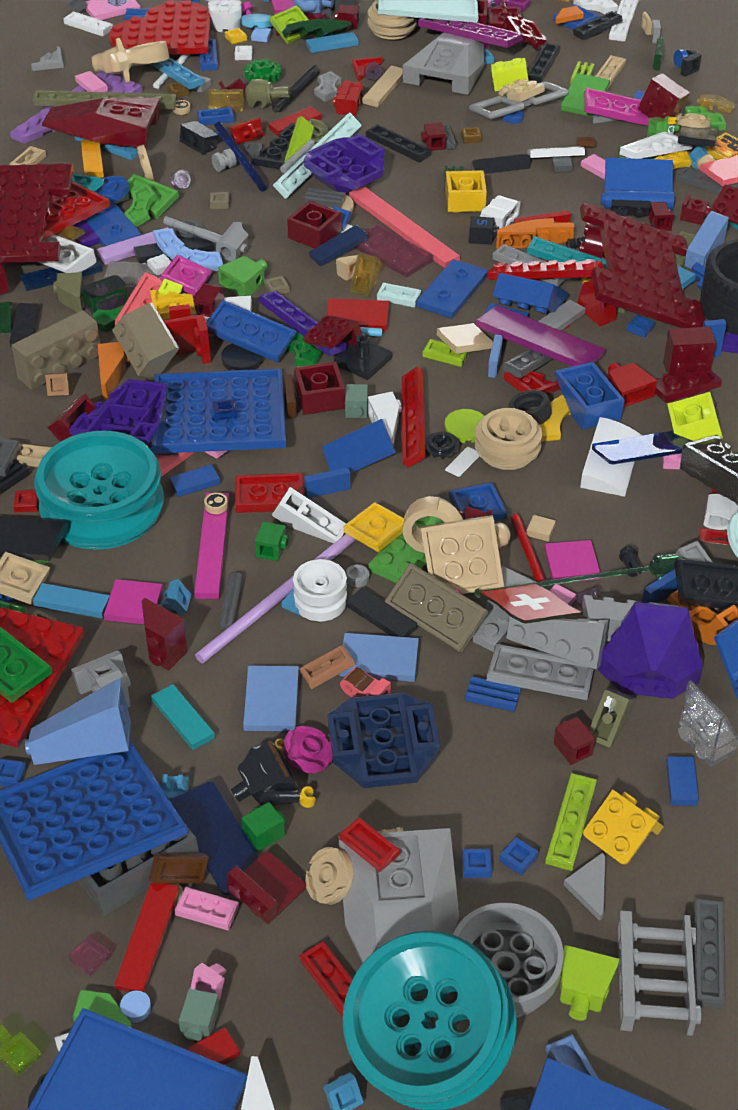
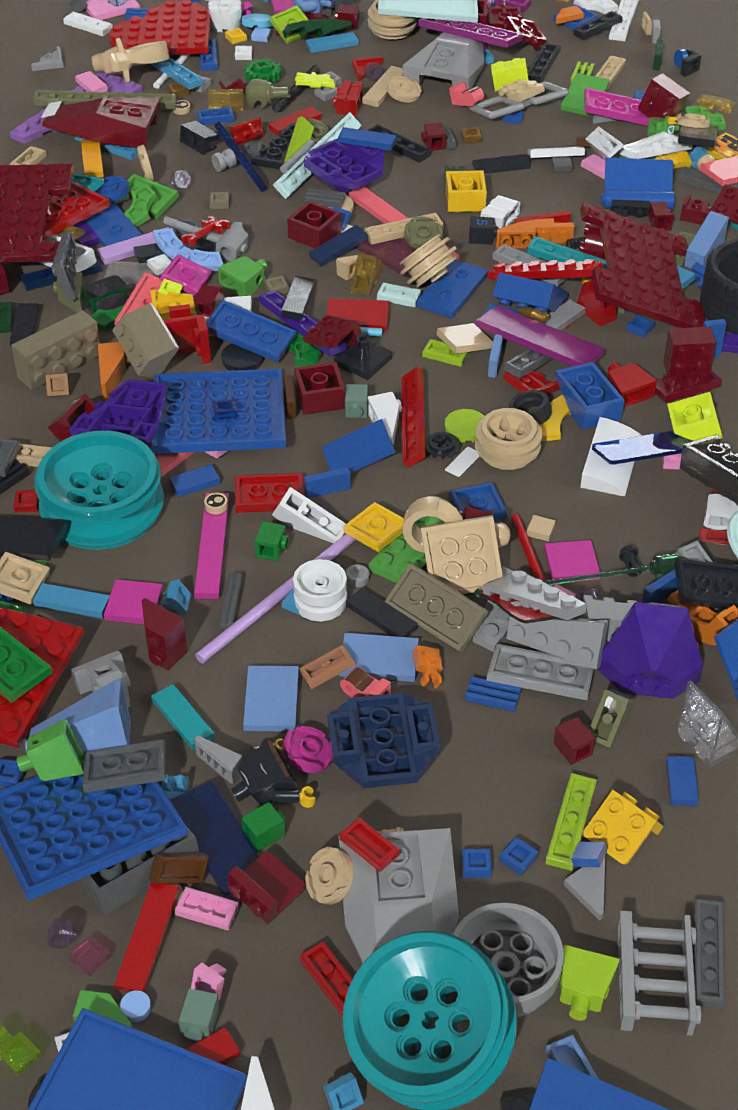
(51, 109): none -> white sticker
(53, 753): none -> bright green torso
(61, 933): none -> clear purple tile
(64, 264): none -> dark grey wing
(124, 766): none -> dark grey tile
(208, 226): none -> red bar
(219, 758): none -> light grey slope
(297, 298): none -> tile
(314, 80): none -> neon yellow piece
(366, 138): none -> blue tile
(393, 230): none -> tan tile
(403, 89): none -> tan tile
(421, 230): none -> olive tile
(428, 261): none -> tan wheel
(429, 663): none -> orange plate
(465, 96): none -> coral leg
(534, 314): none -> pearl gold arm
(535, 593): none -> light grey wing
(589, 854): none -> blue tile
(603, 143): none -> white slope

